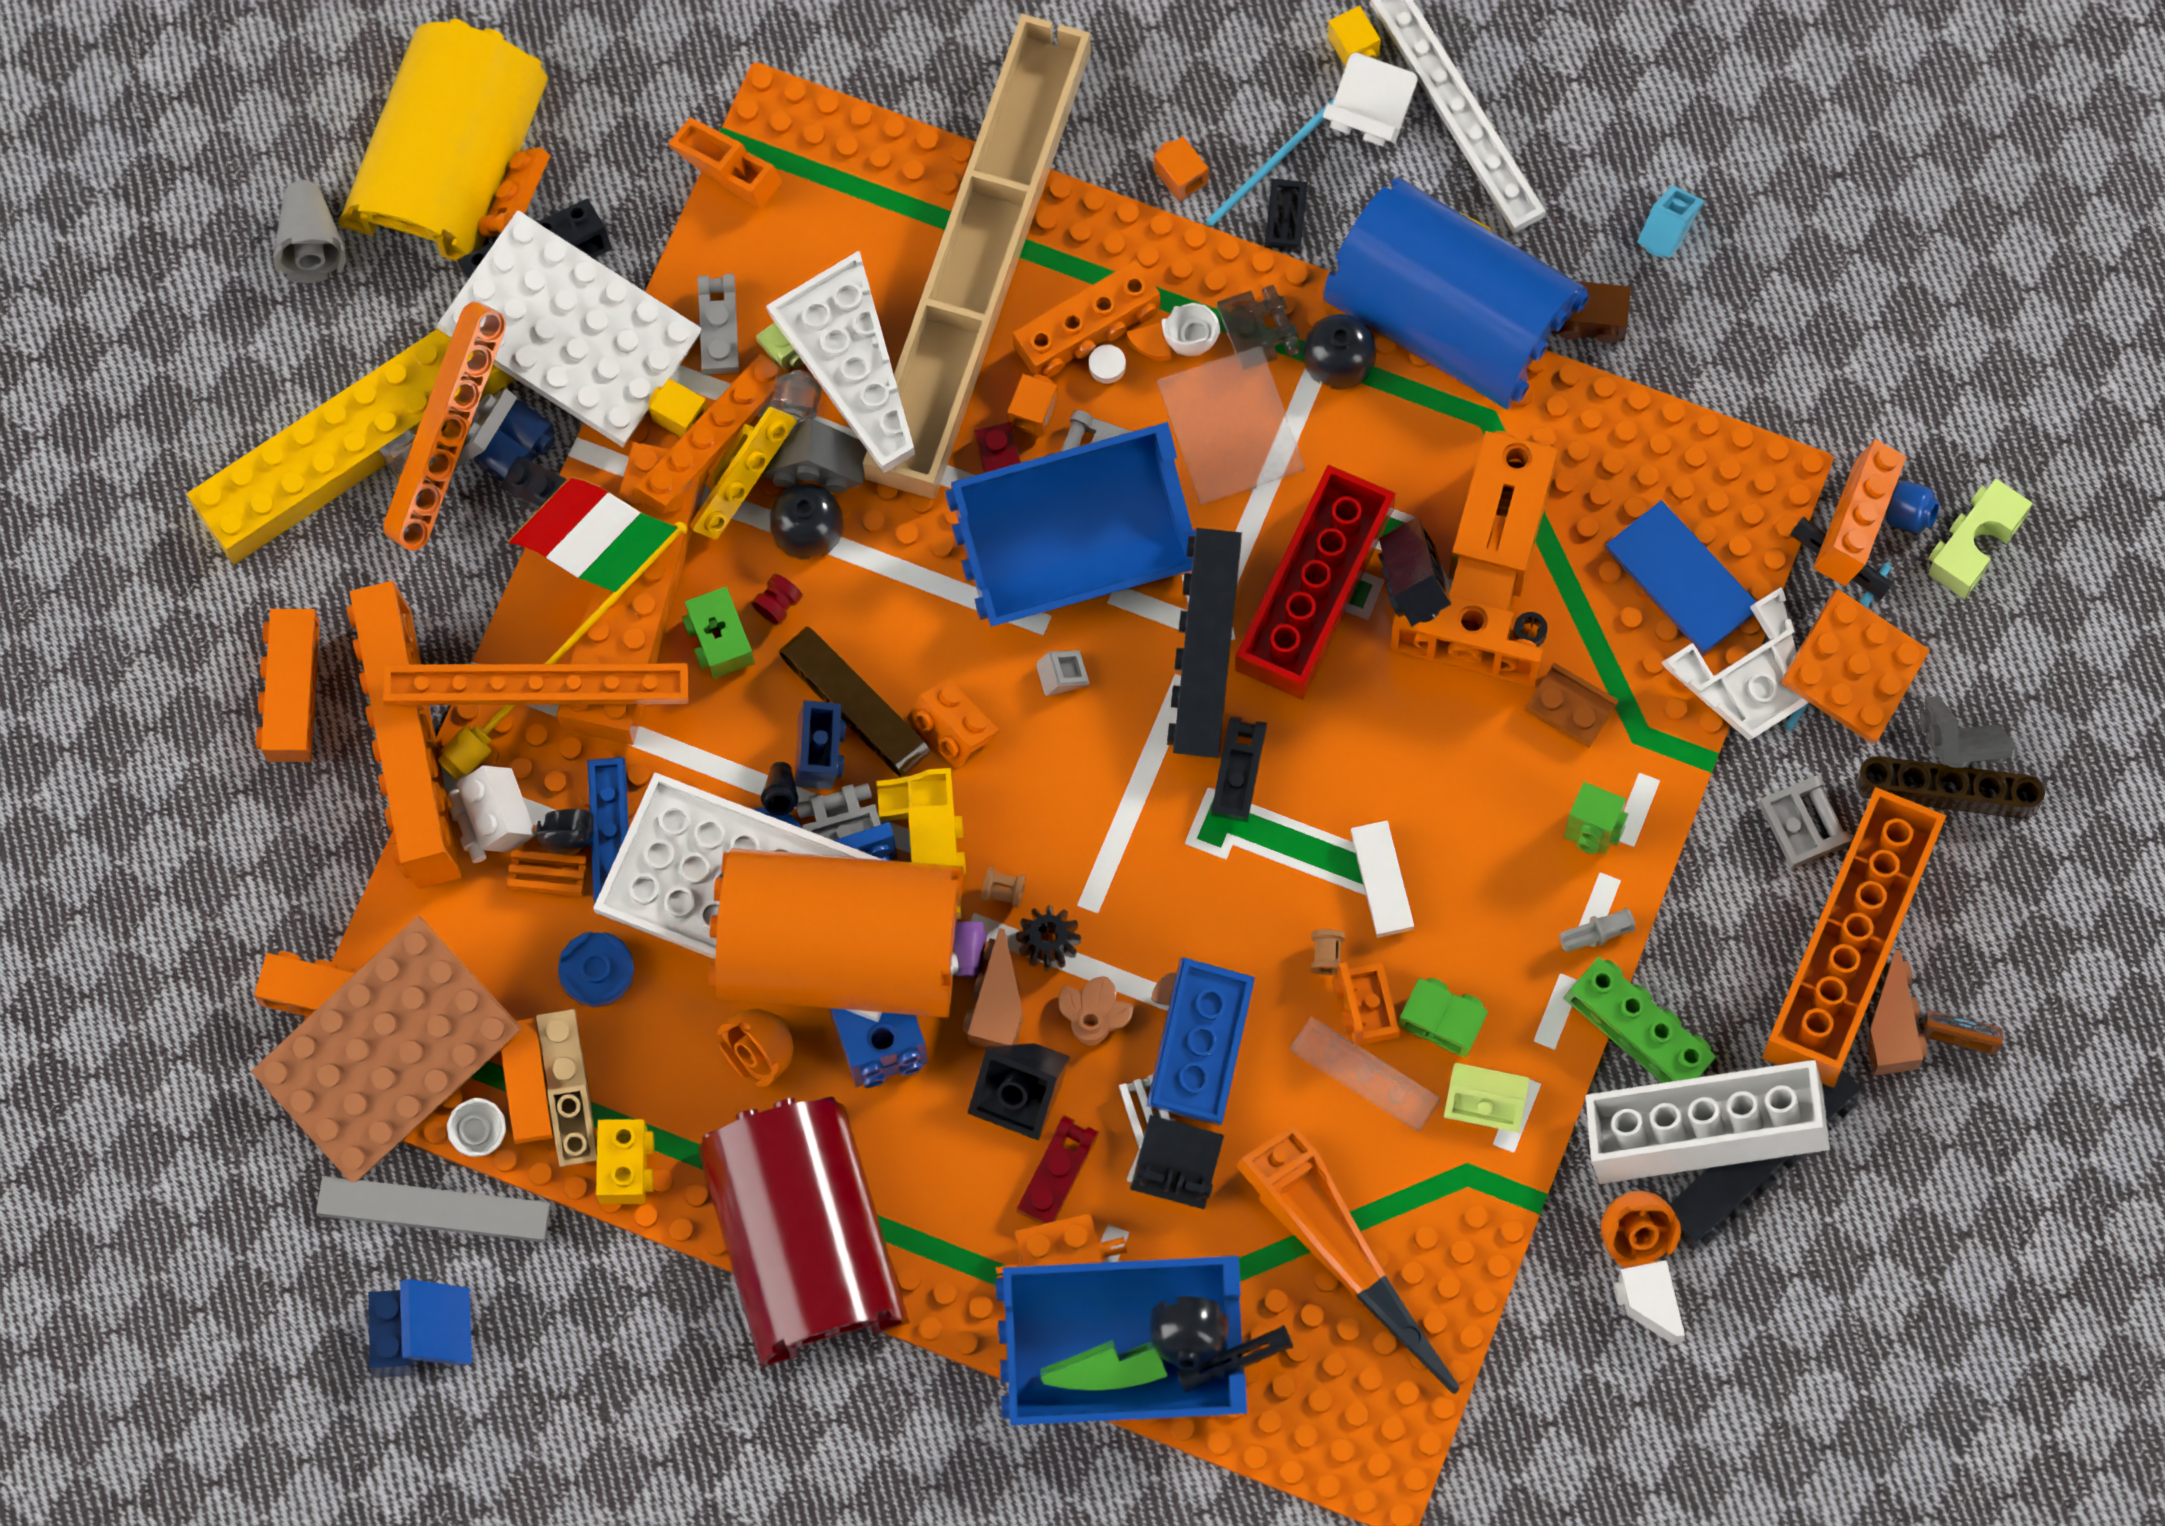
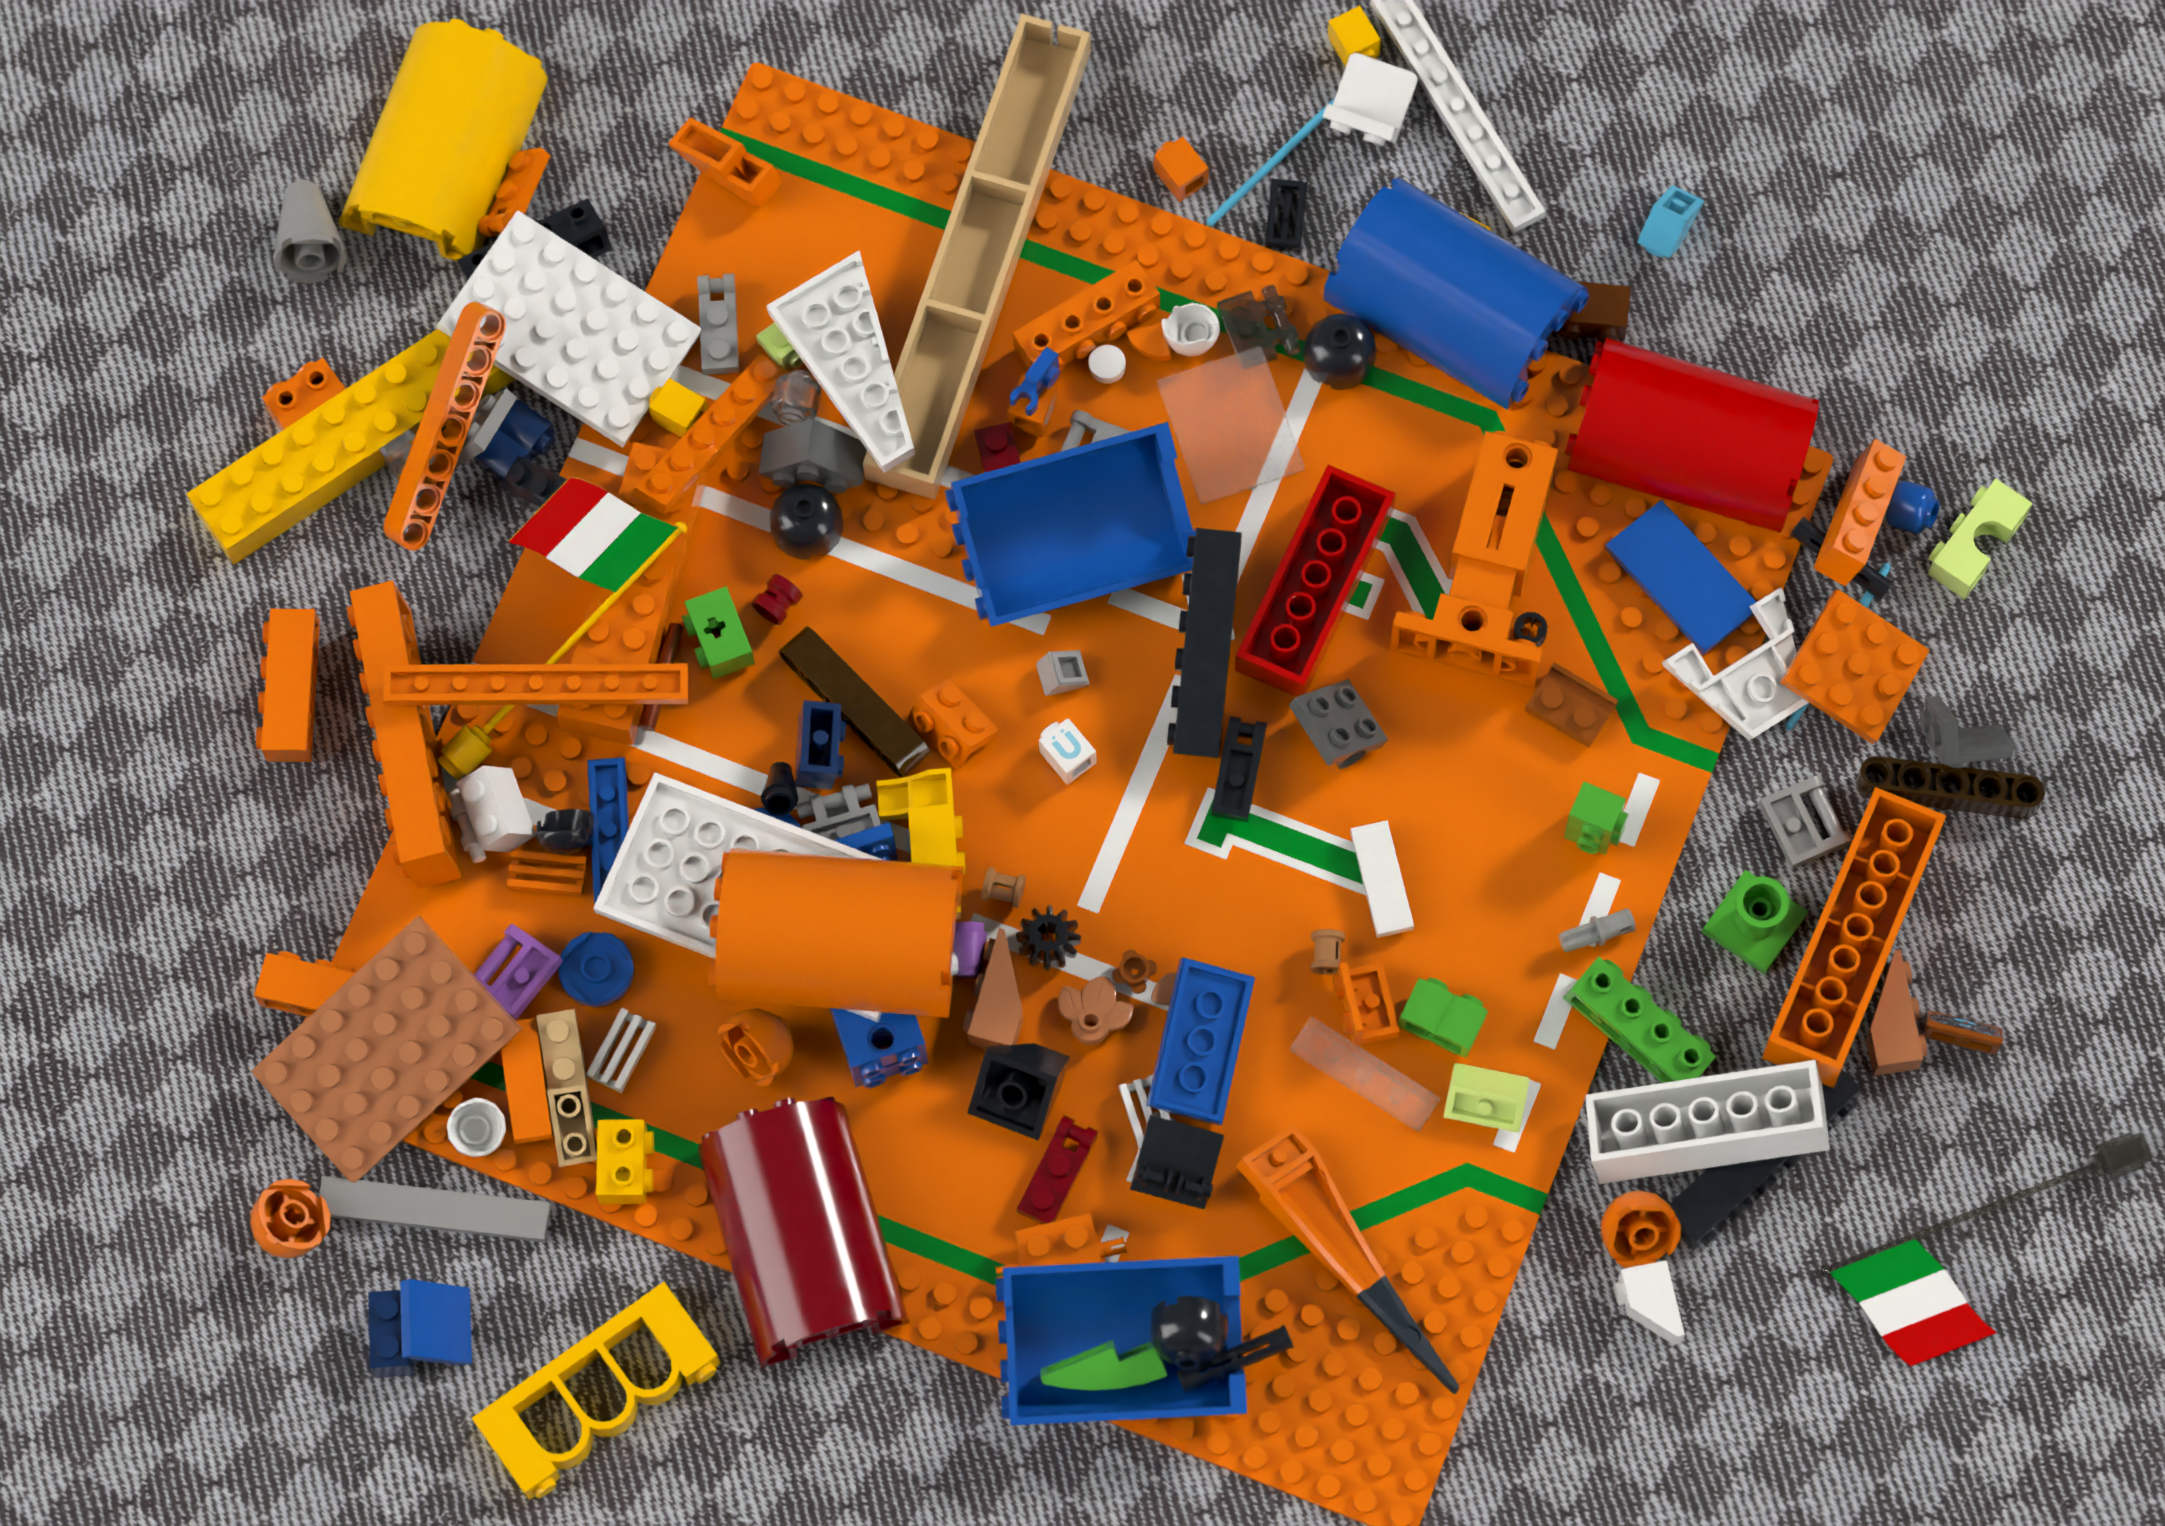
(289, 1219): none -> orange cylinder
(302, 393): none -> orange brick
(523, 975): none -> medium lavender plate
(635, 1022): none -> white tile
(667, 656): none -> copper bar
(673, 1330): none -> yellow fence
(740, 470): yellow bracket -> none
(1040, 375): none -> blue plate
(1066, 750): none -> white brick
(1130, 961): none -> dark orange plate
(1338, 723): none -> dark grey plate
(1413, 573): black brick -> none
(1692, 434): none -> red cylinder
(1754, 937): none -> bright green plant
(1914, 1297): none -> flag

